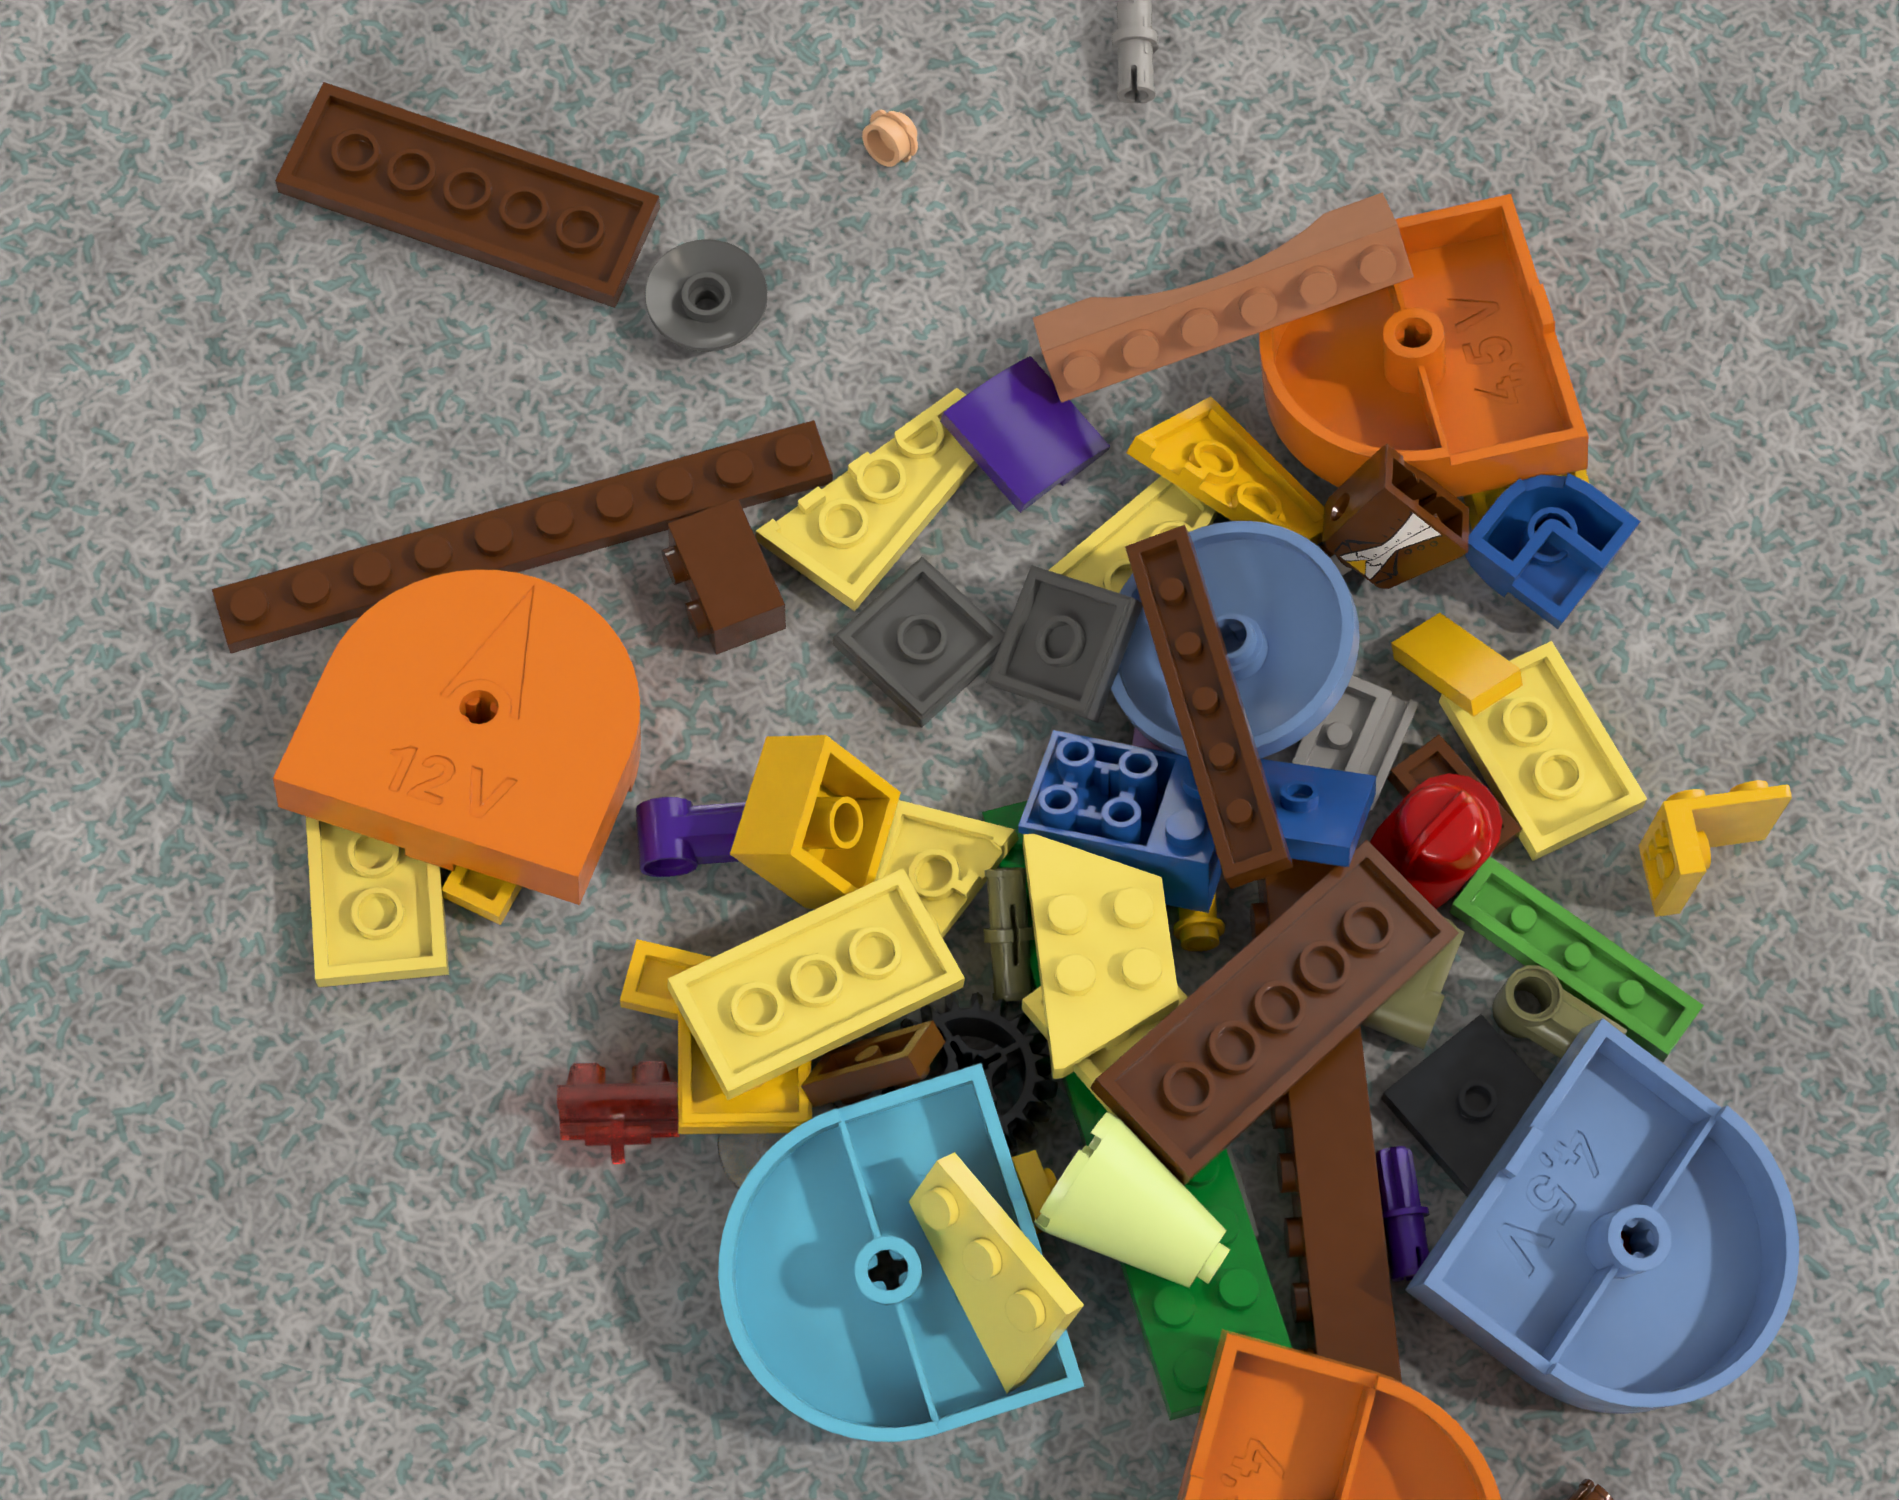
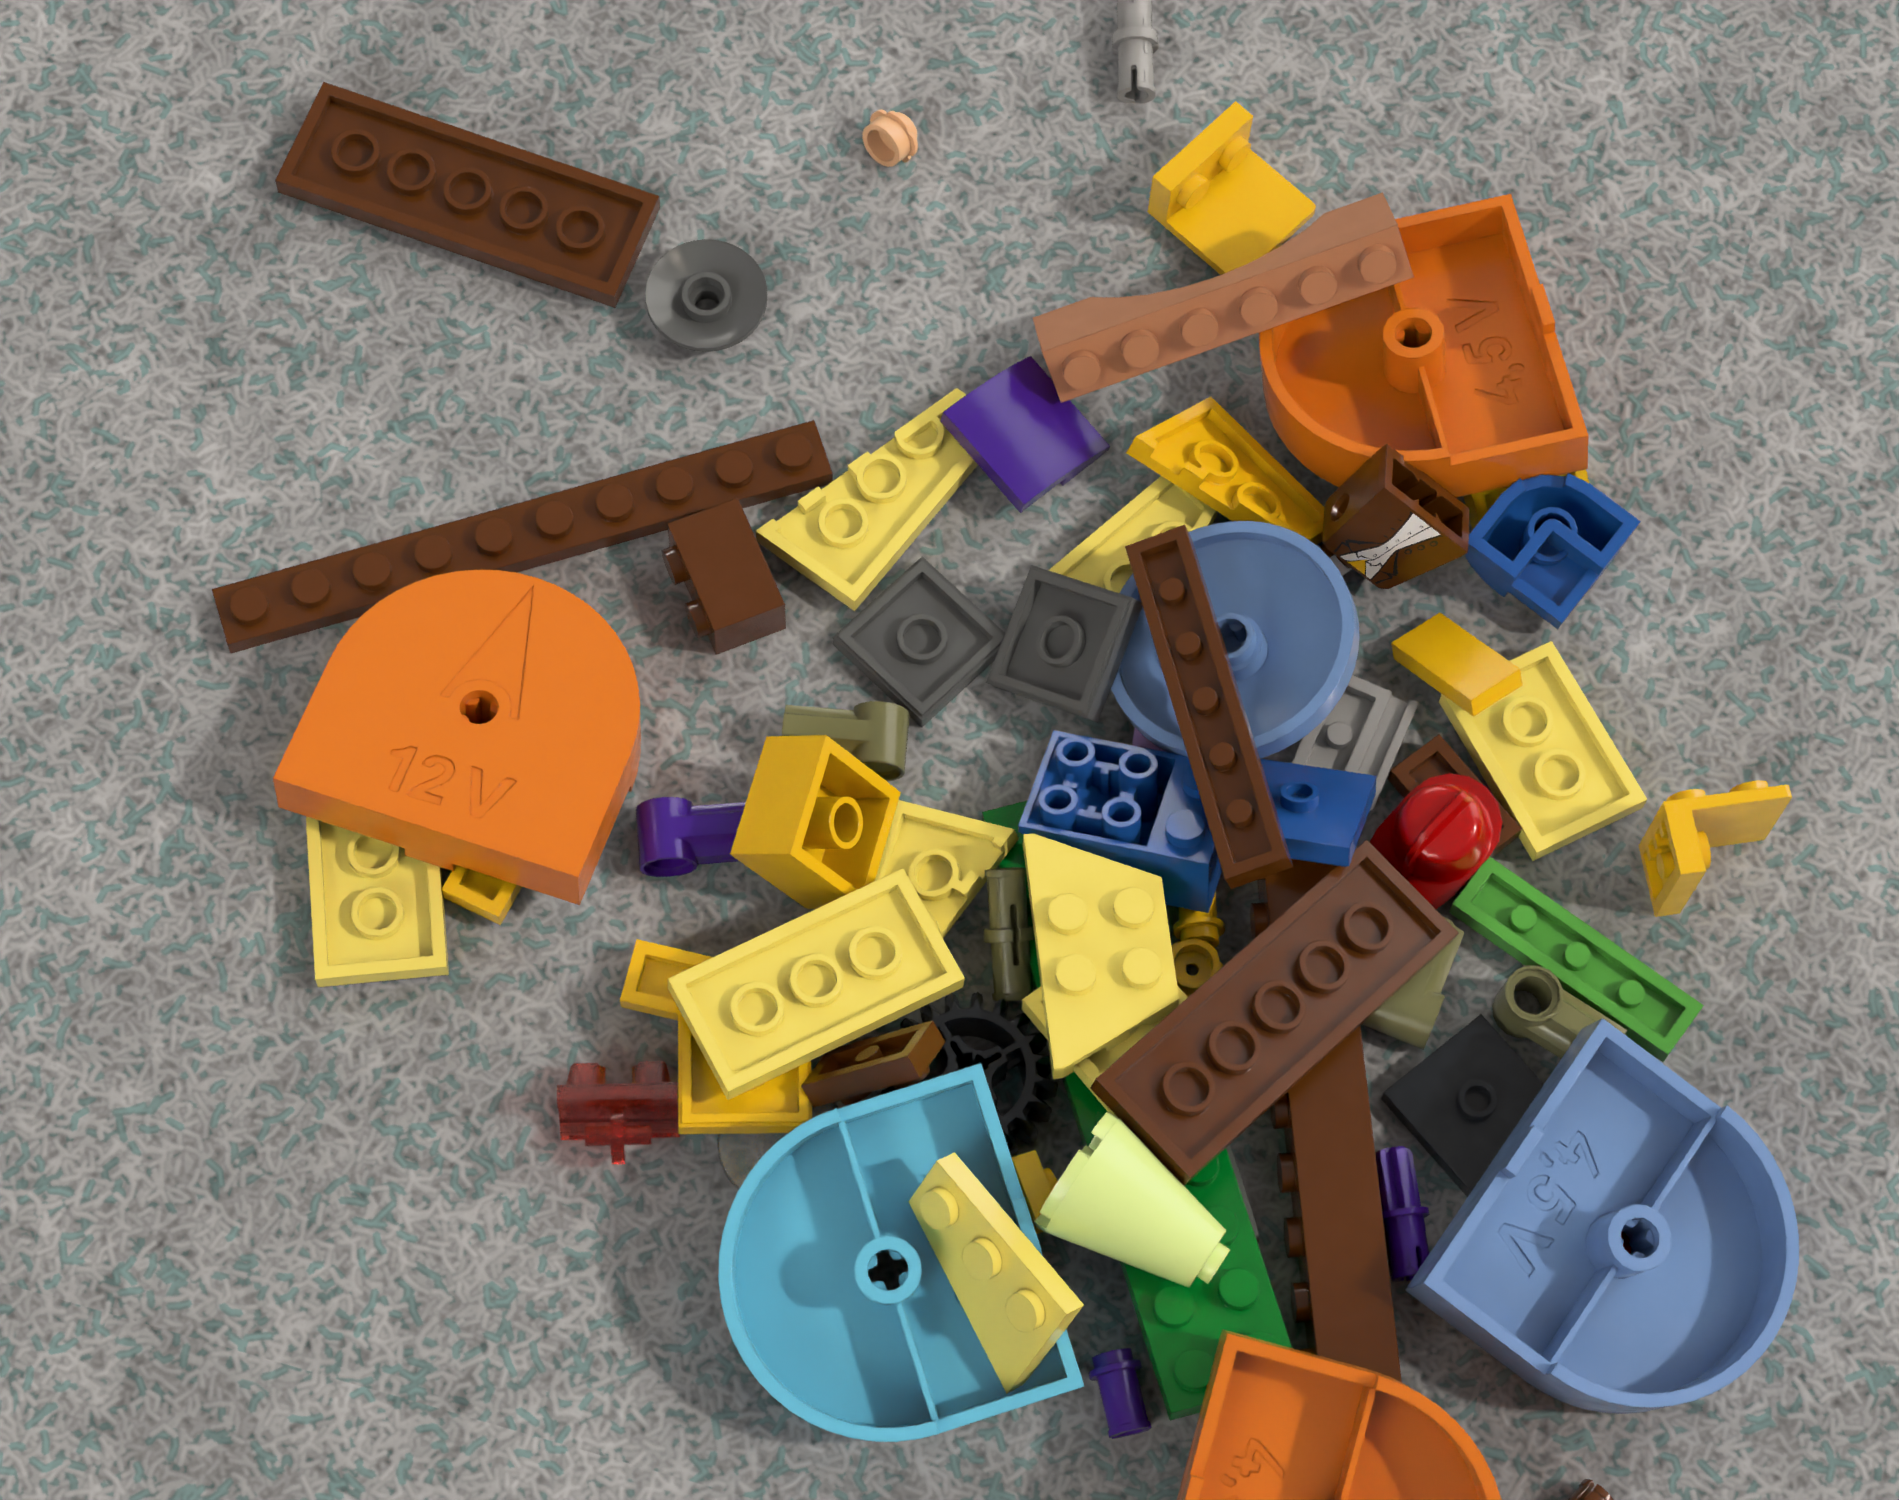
(870, 732): none -> olive piece
(1120, 1392): none -> dark purple pin
(1195, 953): none -> yellow plate
(1227, 197): none -> yellow bracket

